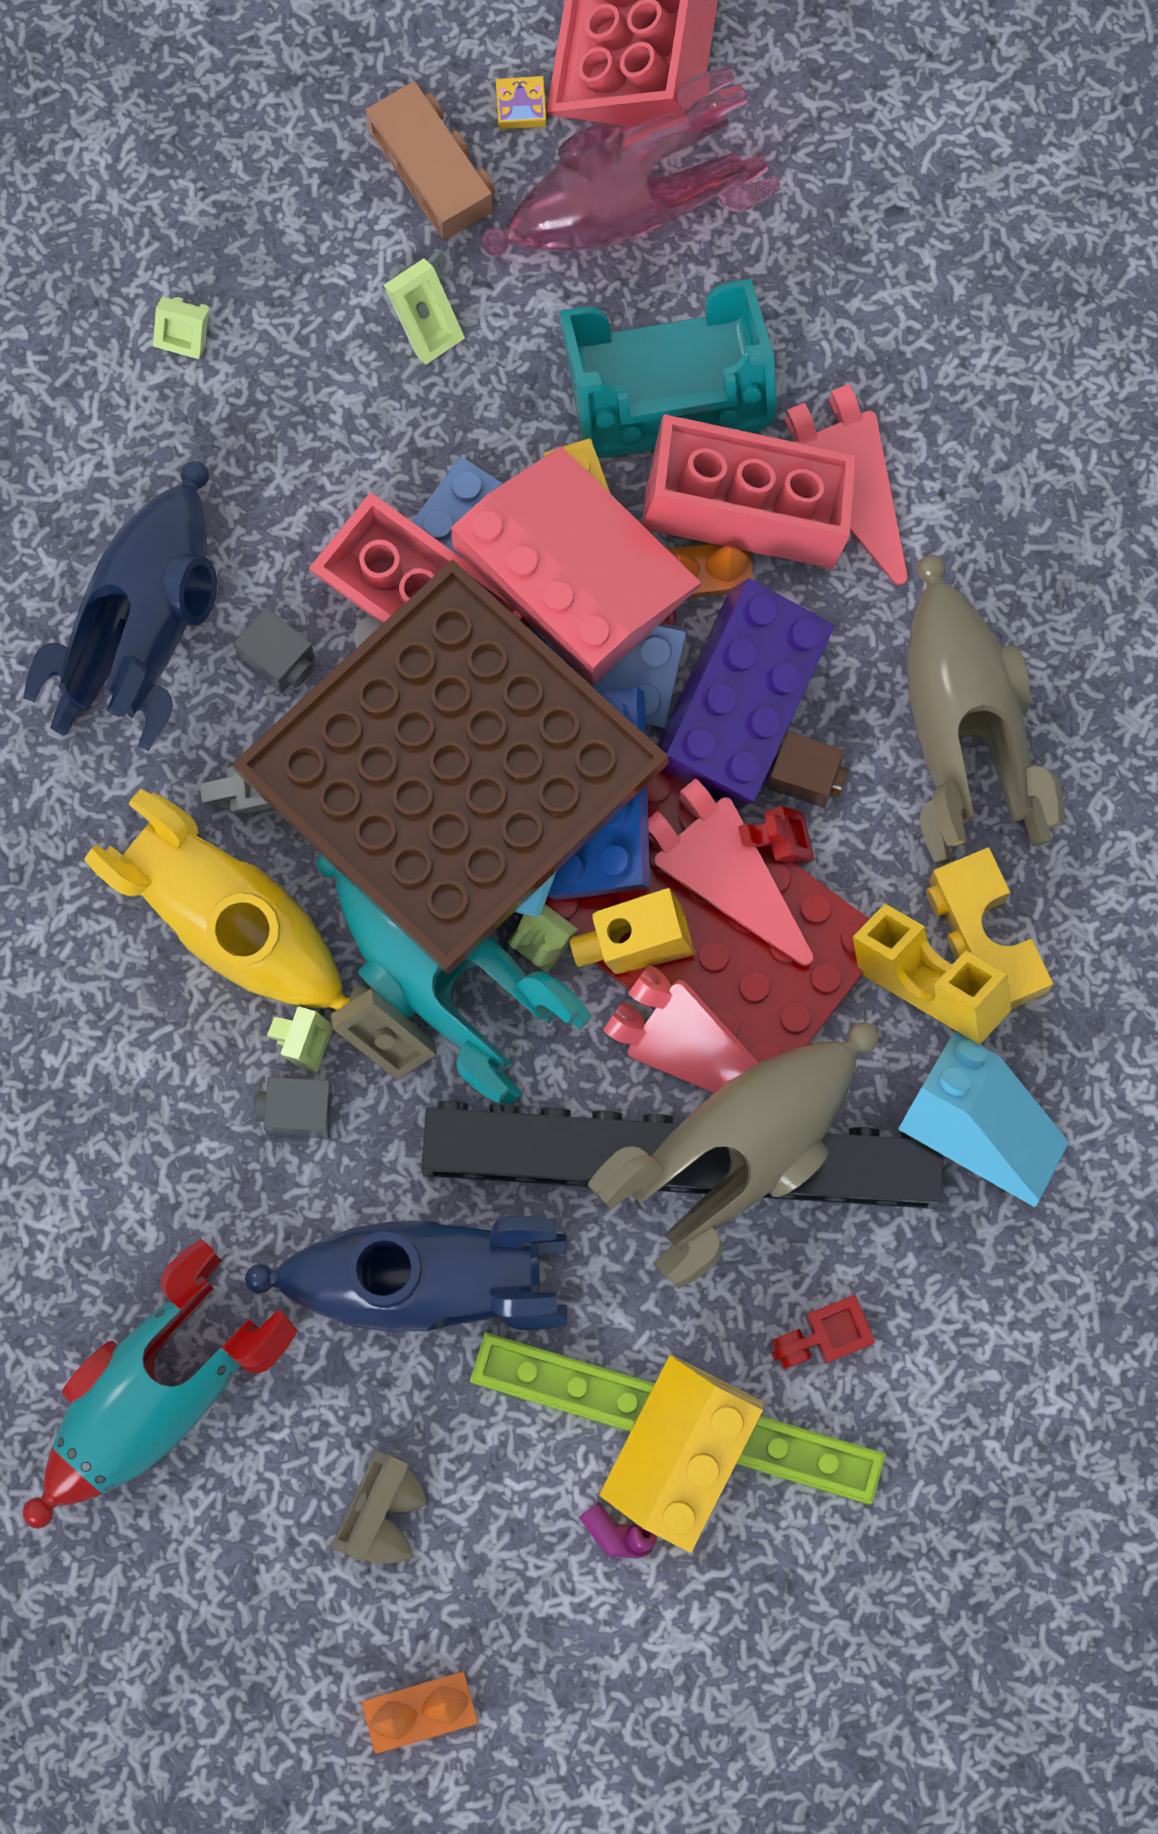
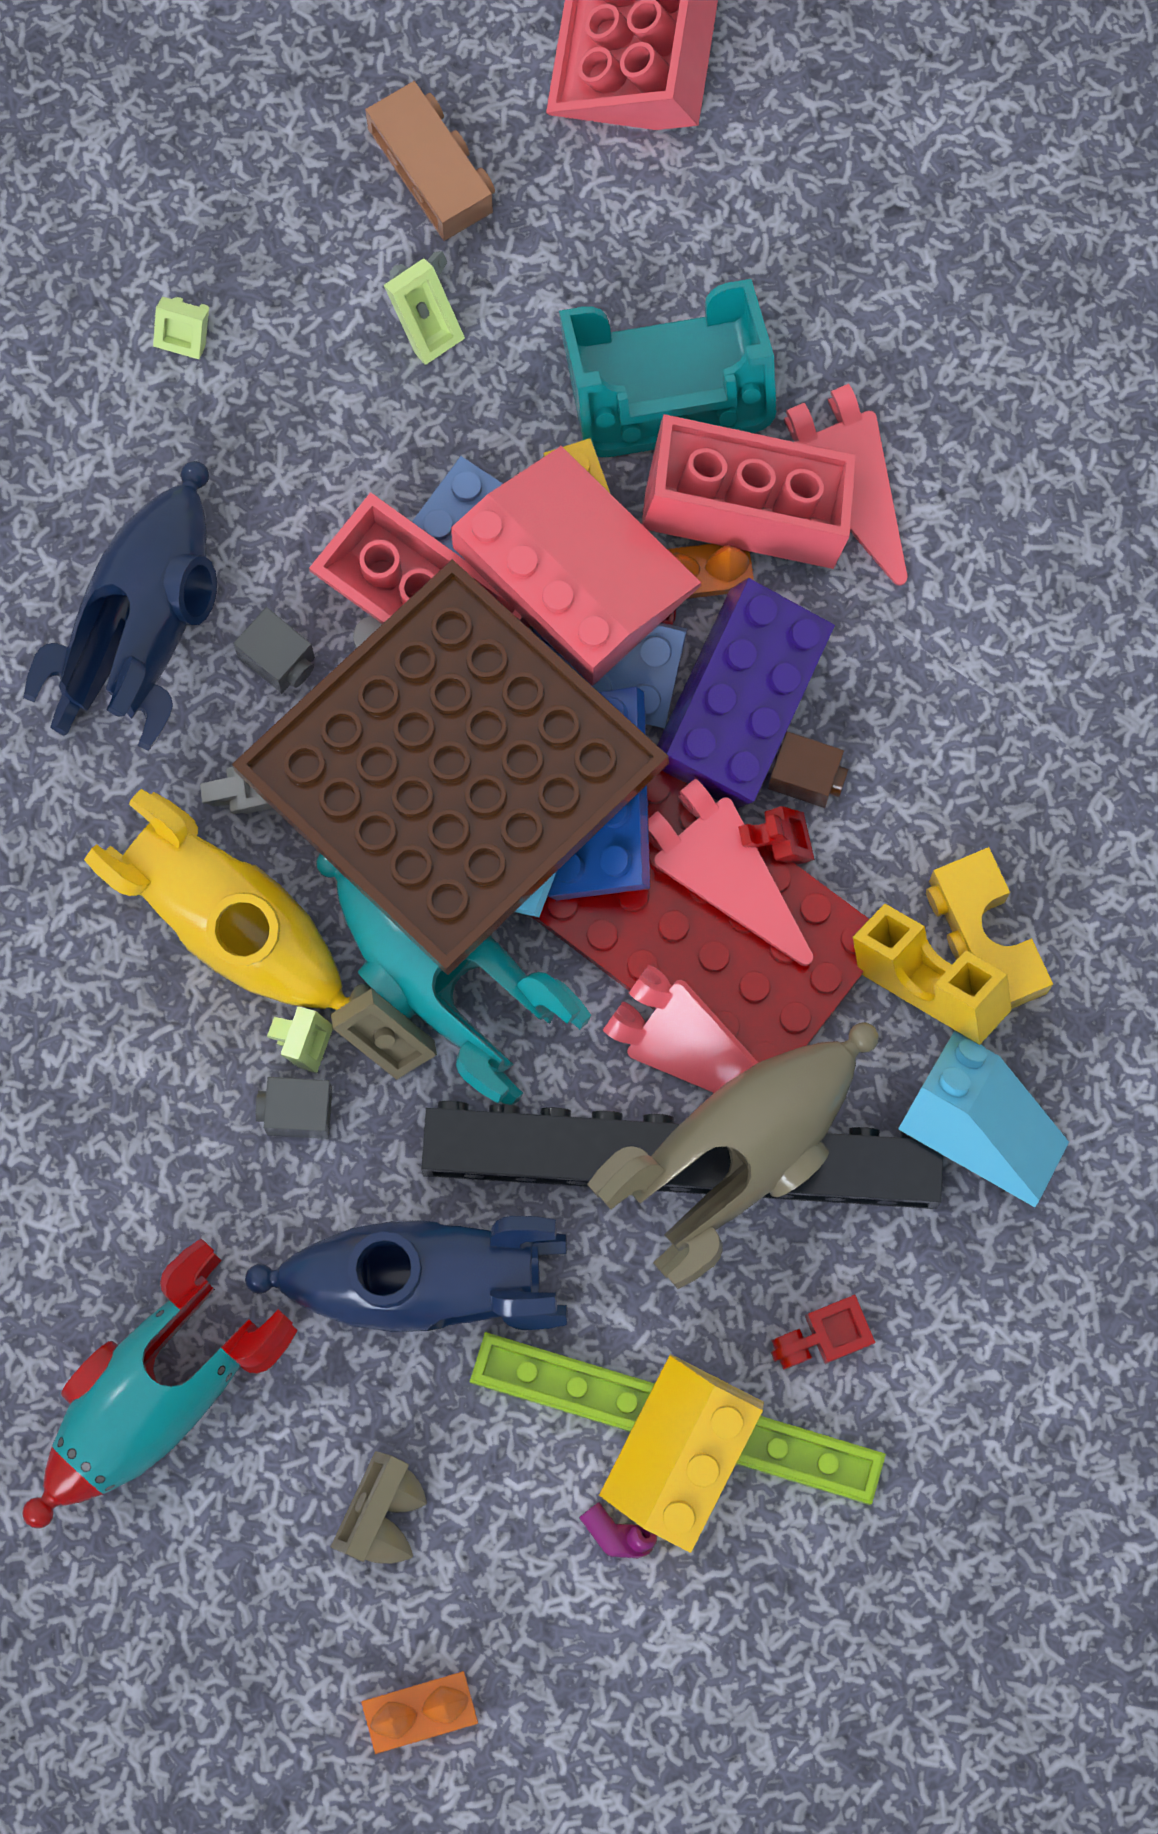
(521, 102): tile -> none
(542, 938): yellowish green tile -> none
(604, 185): clear pink piece -> none
(656, 931): yellow torso -> none
(977, 689): dark tan piece -> none

